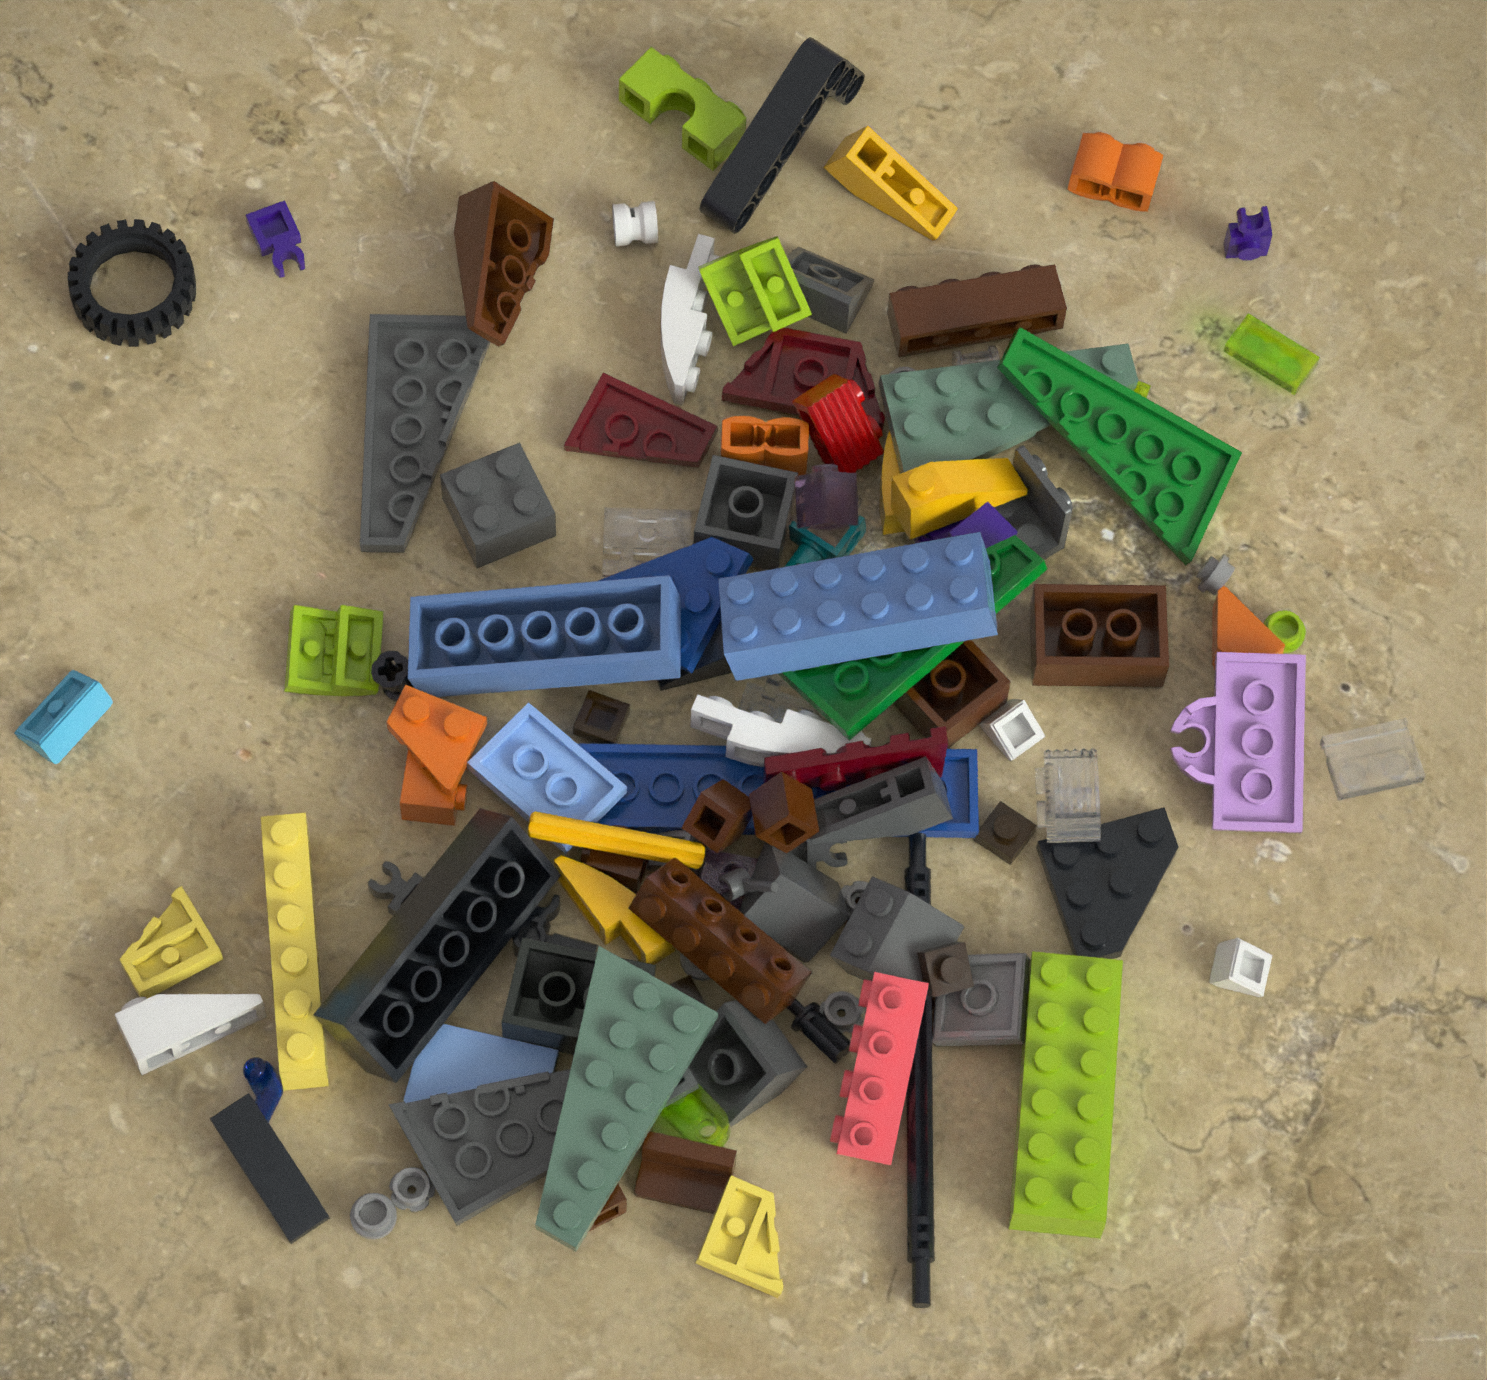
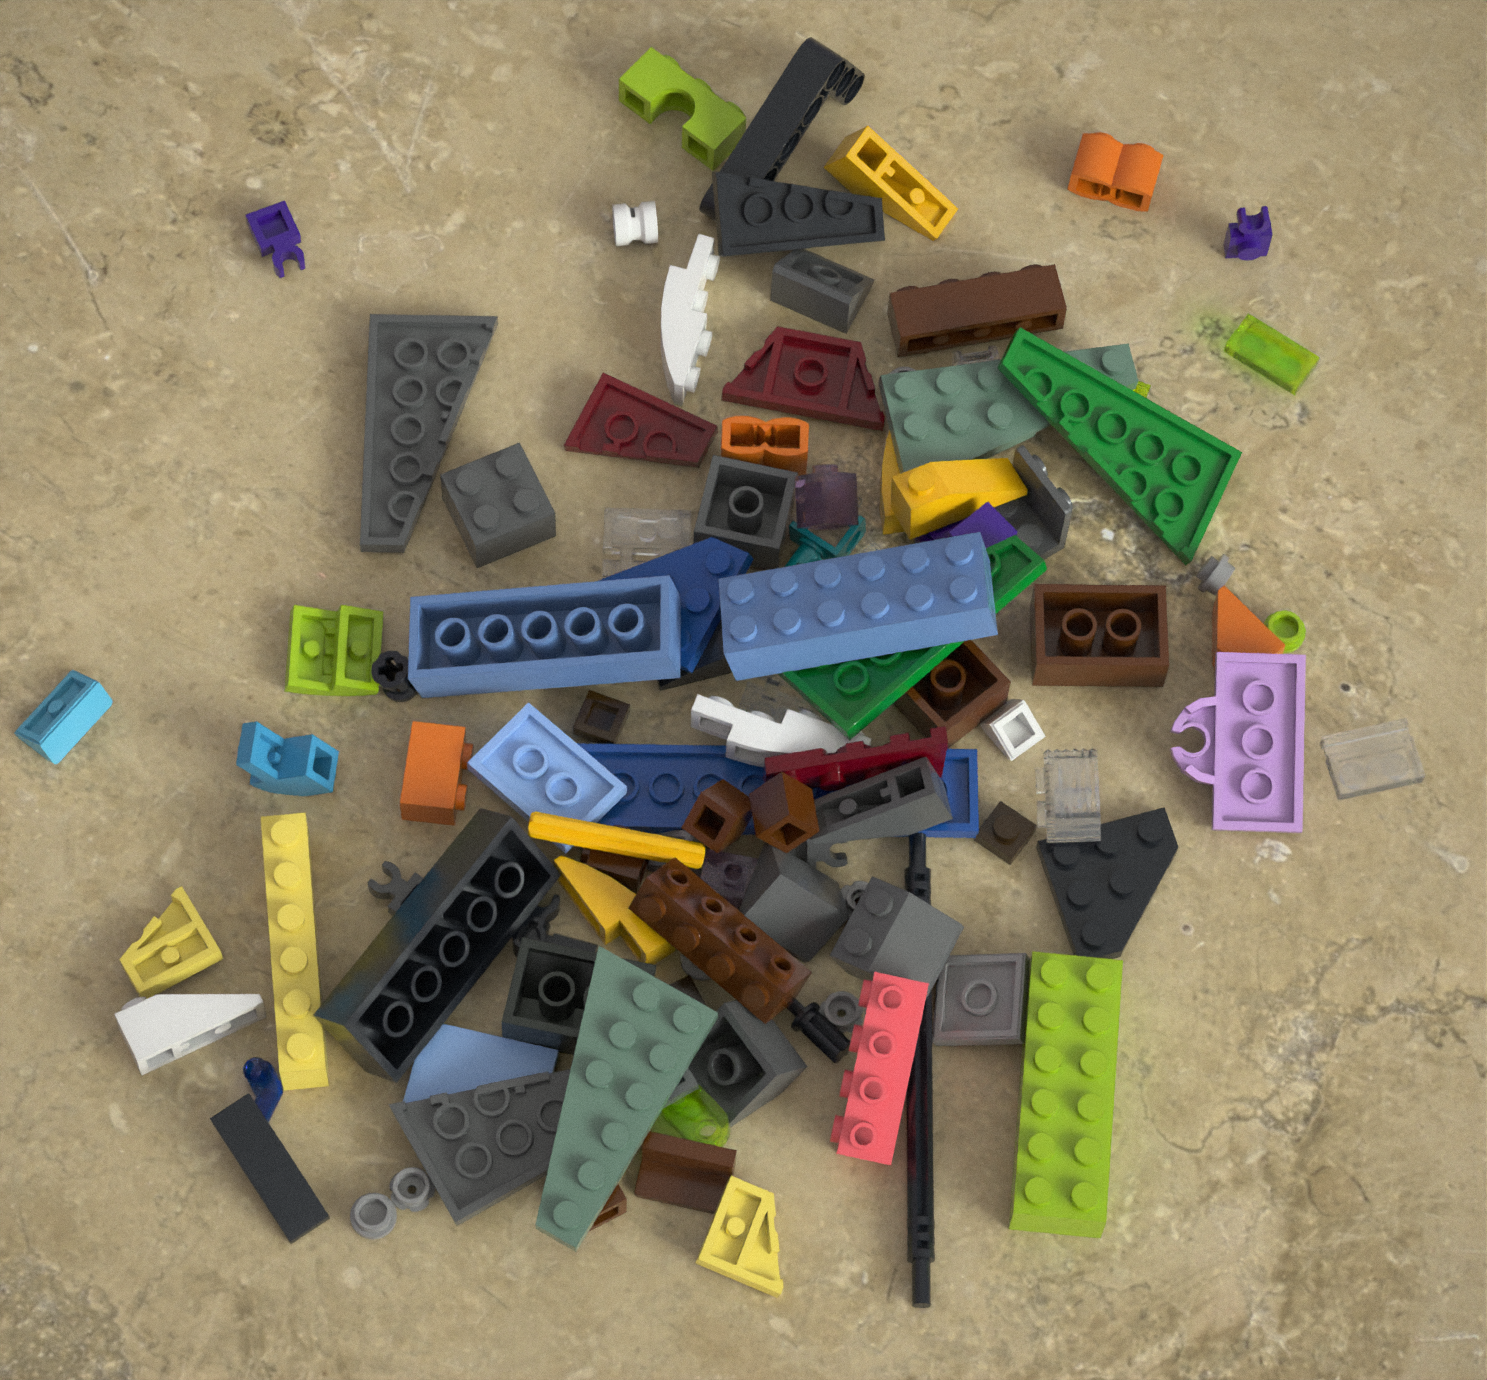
(121, 241): black tyre -> none
(286, 765): none -> dark azure brick
(436, 734): orange wing -> none
(498, 253): reddish brown wedge -> none
(741, 884): dark grey hand -> none
(755, 290): lime slope -> none
(779, 216): none -> black wing
(839, 424): red brick -> none
(945, 969): dark brown plate -> none
(1240, 967): white slope -> none

